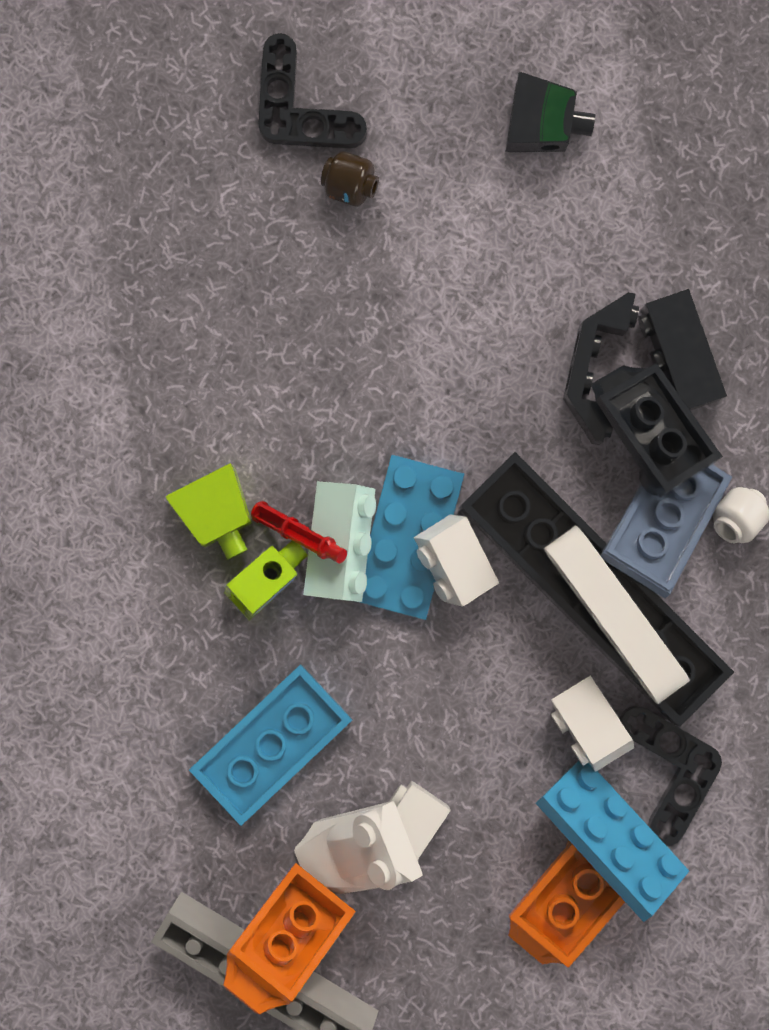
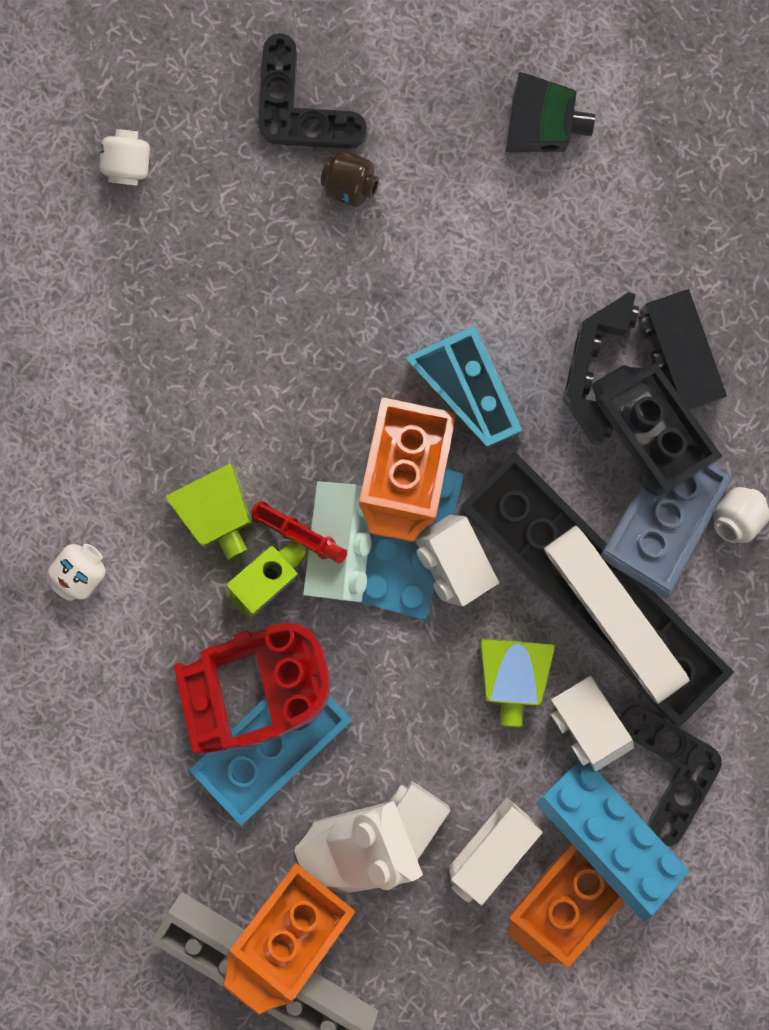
(76, 571): none -> white head
(124, 157): none -> white head
(292, 678): none -> red slope
(405, 469): none -> orange slope
(469, 383): none -> medium azure wedge
(493, 852): none -> white window
(514, 675): none -> torso

